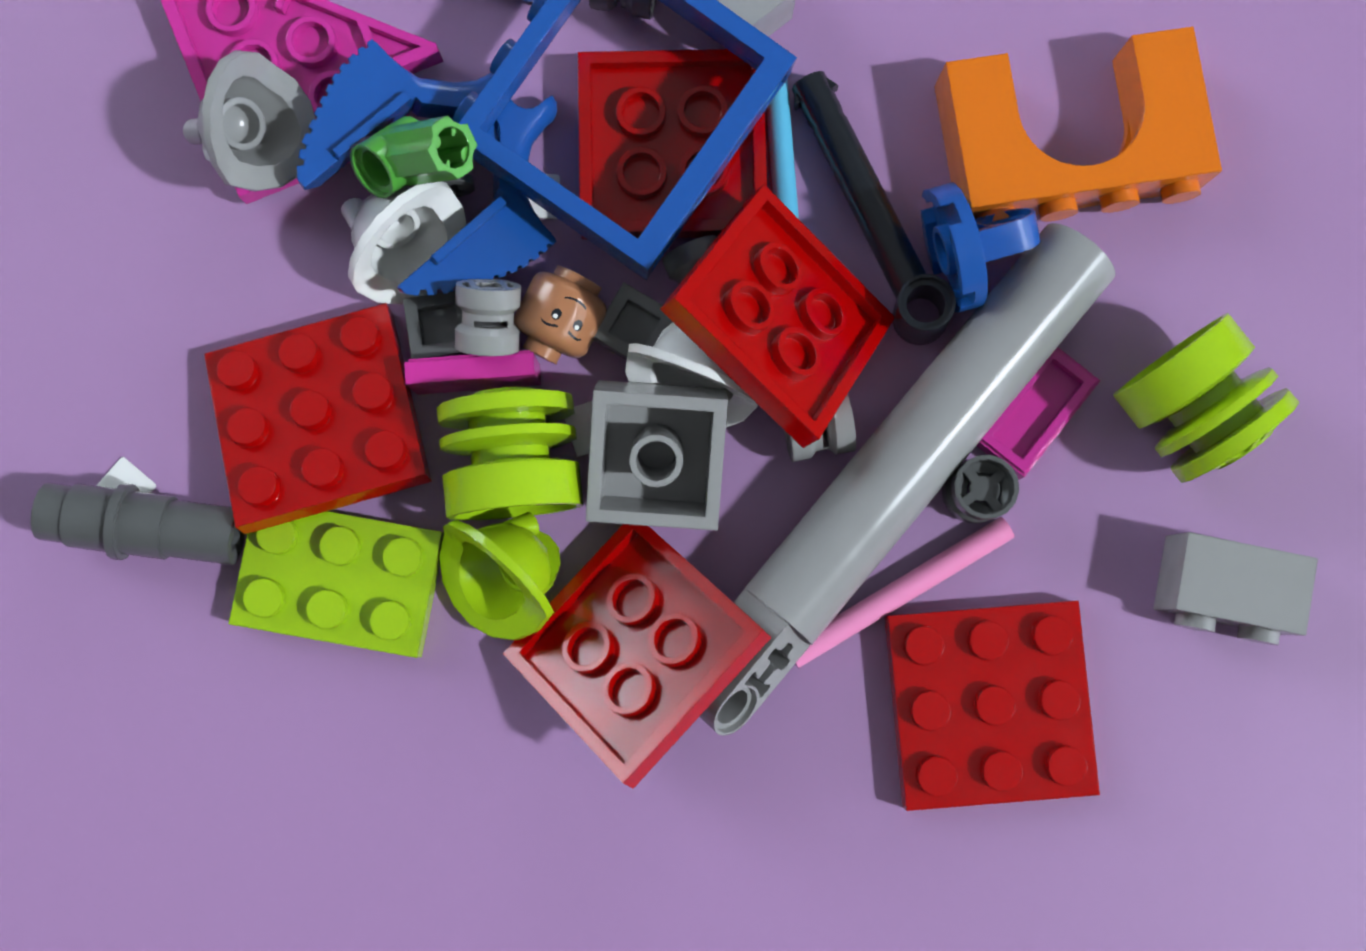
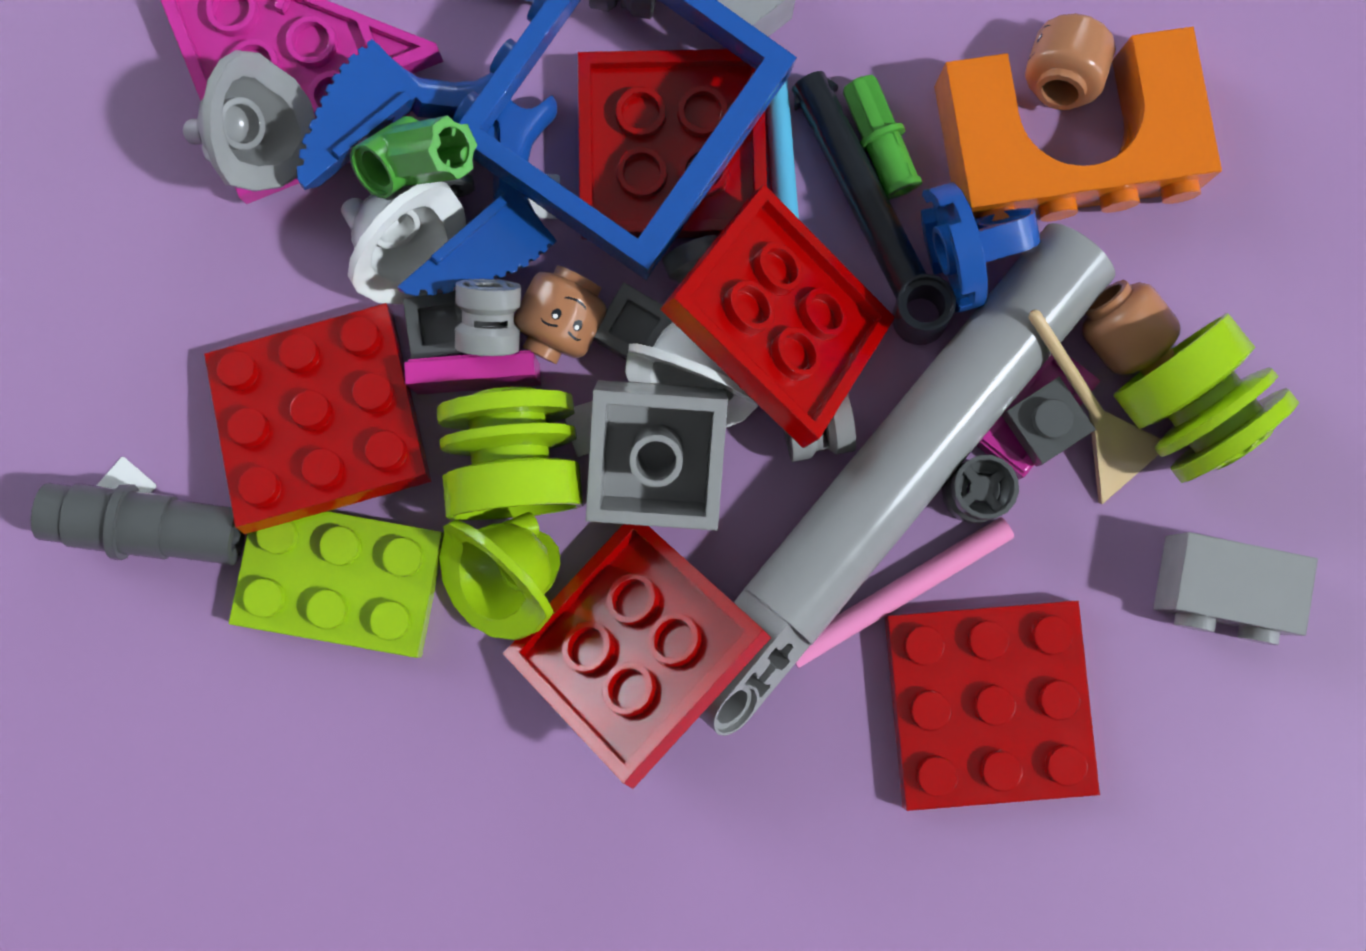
(881, 136): none -> bright green axle
(1048, 422): none -> dark grey plate
(1070, 61): none -> nougat head
(1118, 446): none -> tan piece
(1131, 328): none -> nougat head

